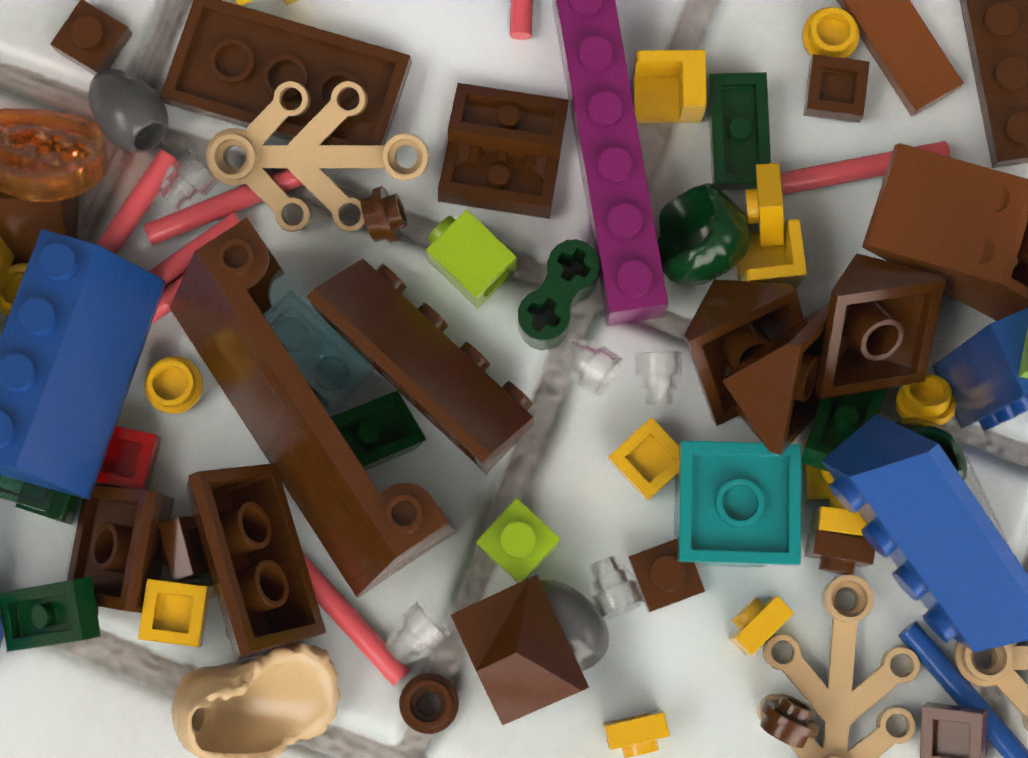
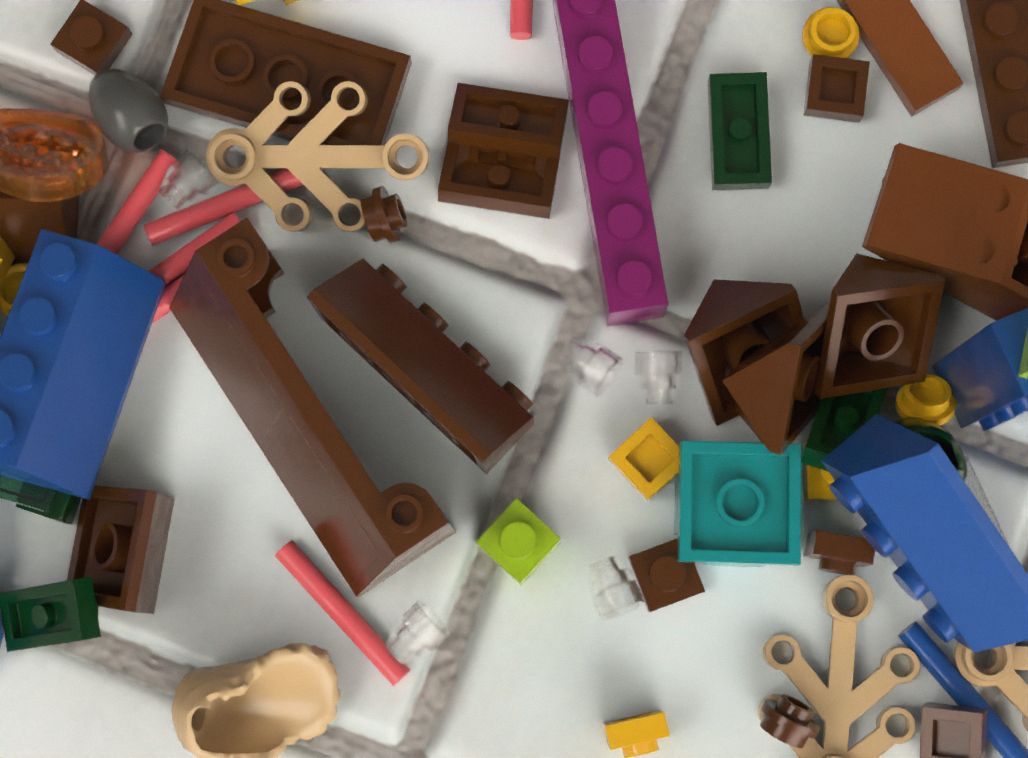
(129, 459): red plate -> none
(173, 385): yellow plate -> none
(175, 612): yellow panel -> none
(183, 549): reddish brown plate -> none
(254, 558): reddish brown slope -> none
(319, 352): clear light blue plate -> none
(380, 430): dark green plate -> none
(415, 717): reddish brown plate -> none
(470, 257): lime brick -> none
(519, 650): reddish brown slope -> none
(558, 294): dark green axle -> none
(579, 621): dark grey animal -> none
(670, 86): yellow panel -> none
(701, 236): dark green hair -> none
(758, 623): yellow plate -> none
(765, 204): yellow plate -> none
(775, 263): yellow panel -> none
(837, 520): yellow plate -> none
(845, 170): coral bar -> none

